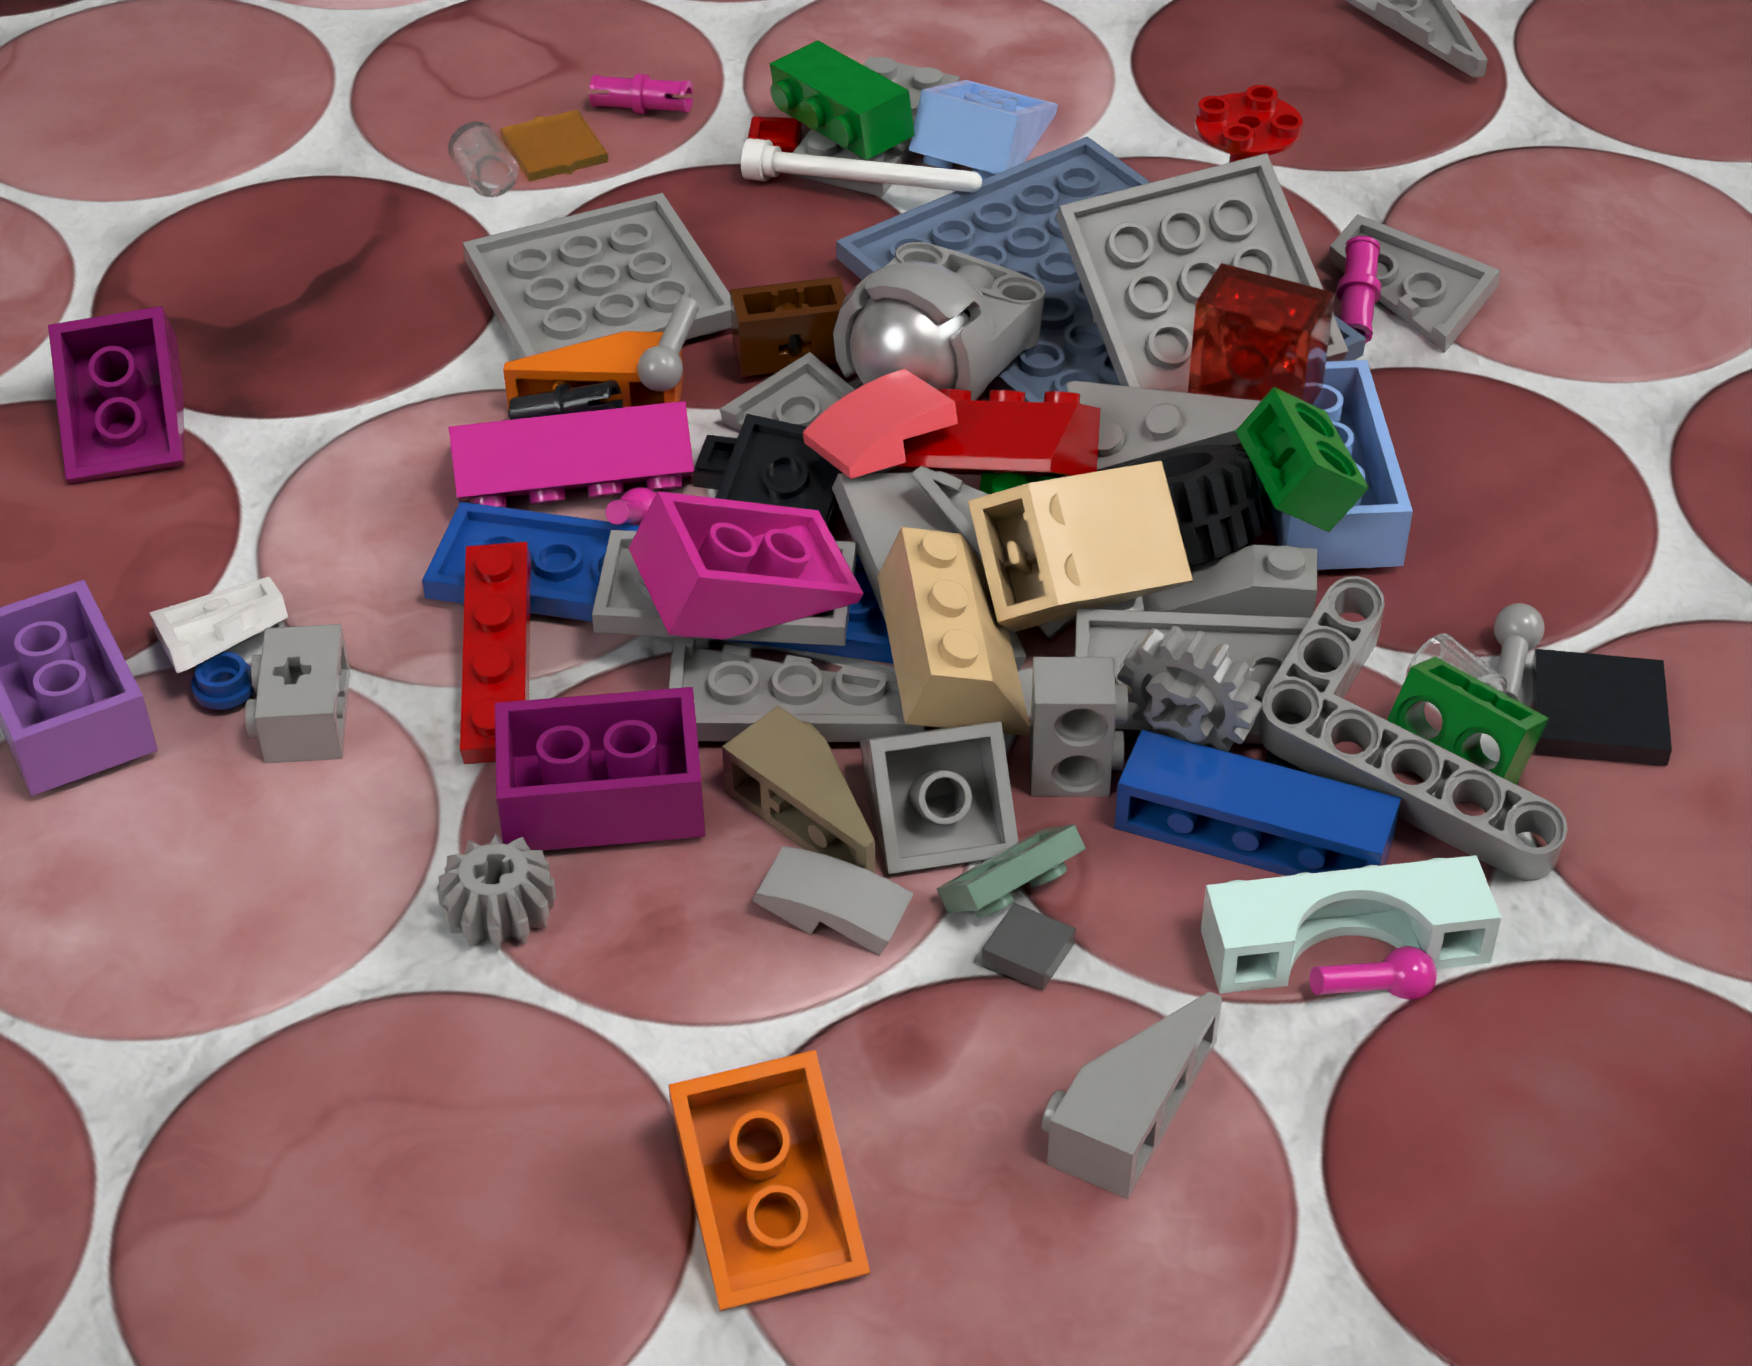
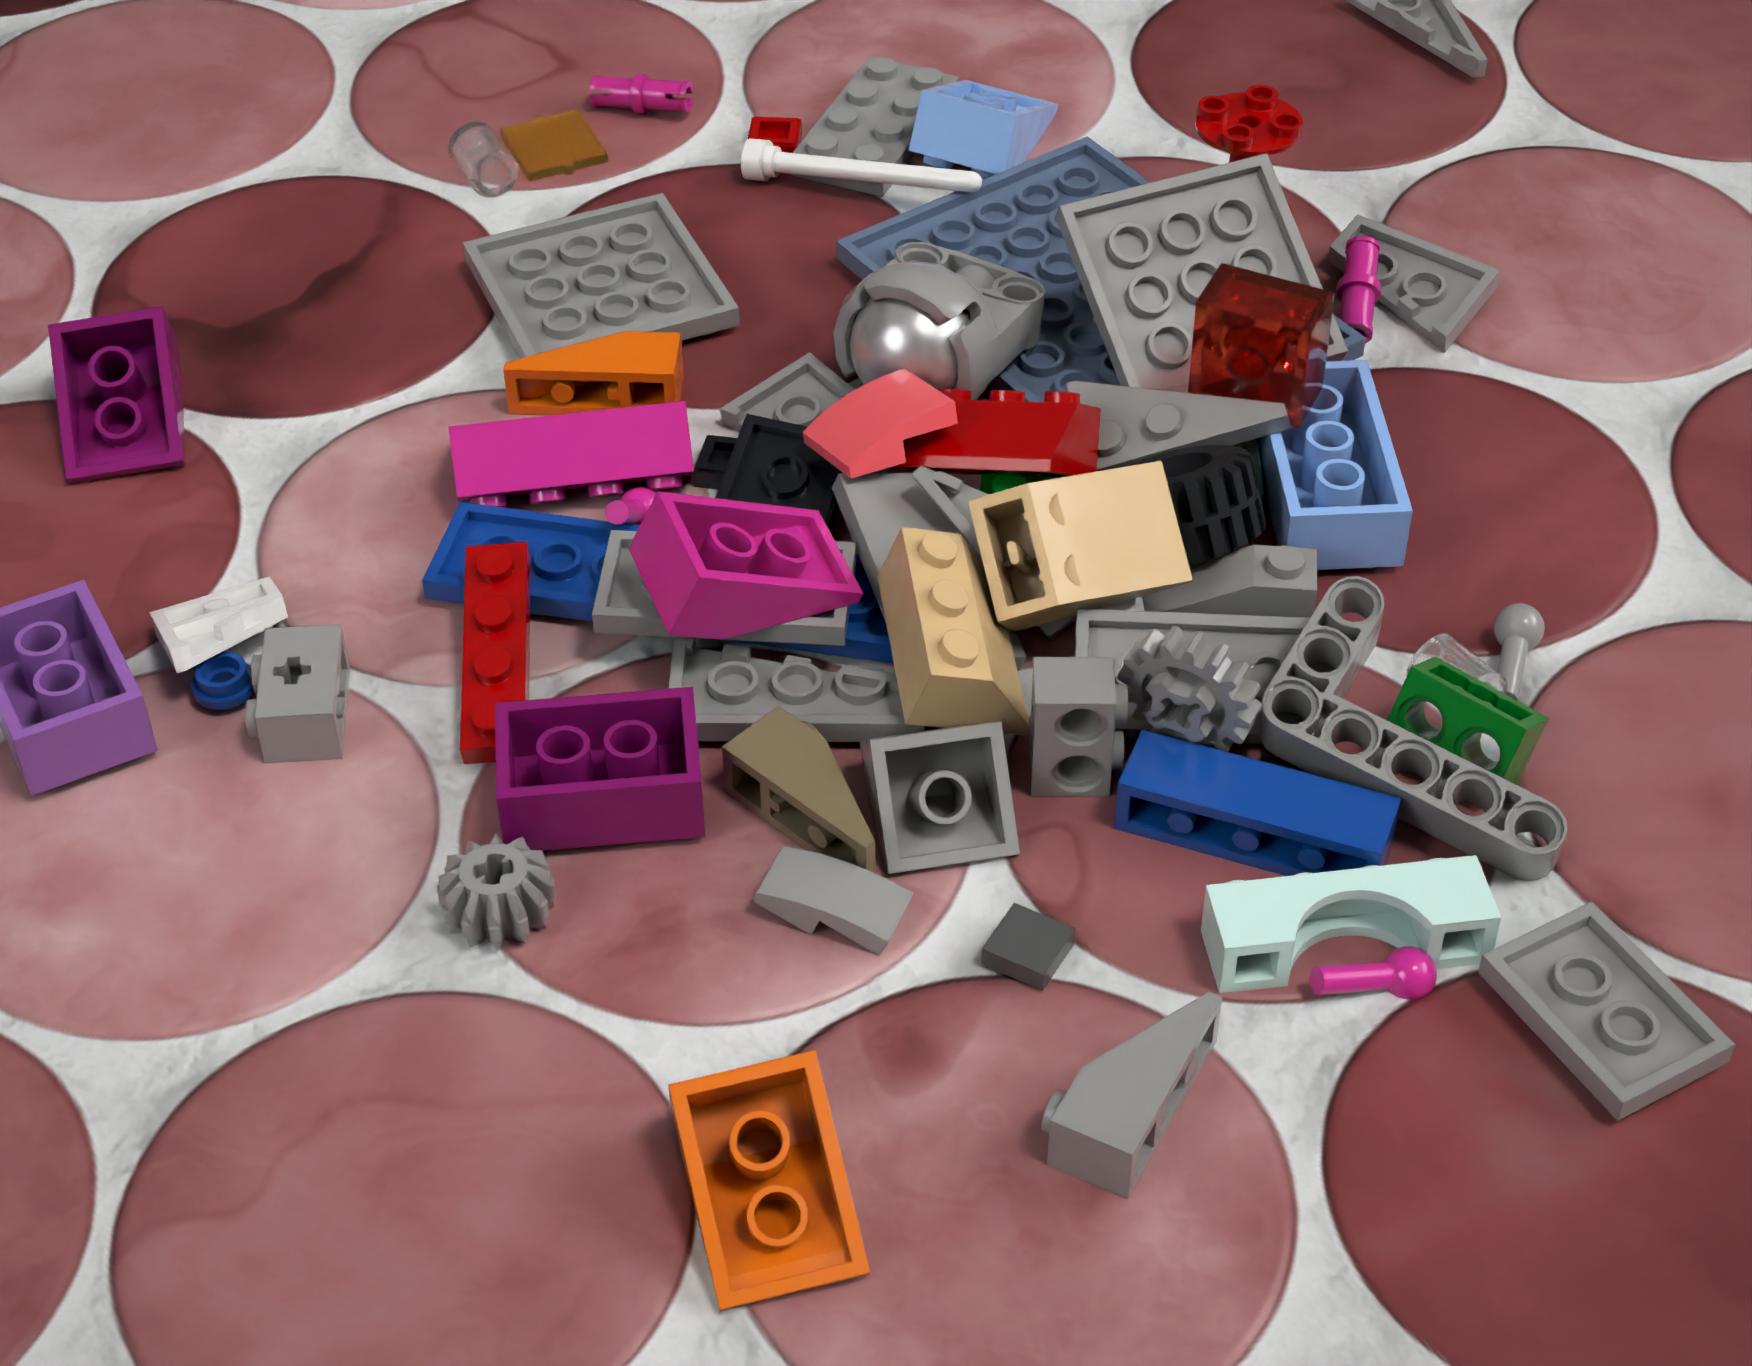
(565, 400): black axle -> none
(660, 365): light grey bar -> none
(784, 322): reddish brown brick -> none
(842, 99): green brick -> none
(1032, 860): sand green plate -> none
(1301, 460): green brick -> none
(1602, 707): black tile -> none
(1606, 1010): none -> light grey plate

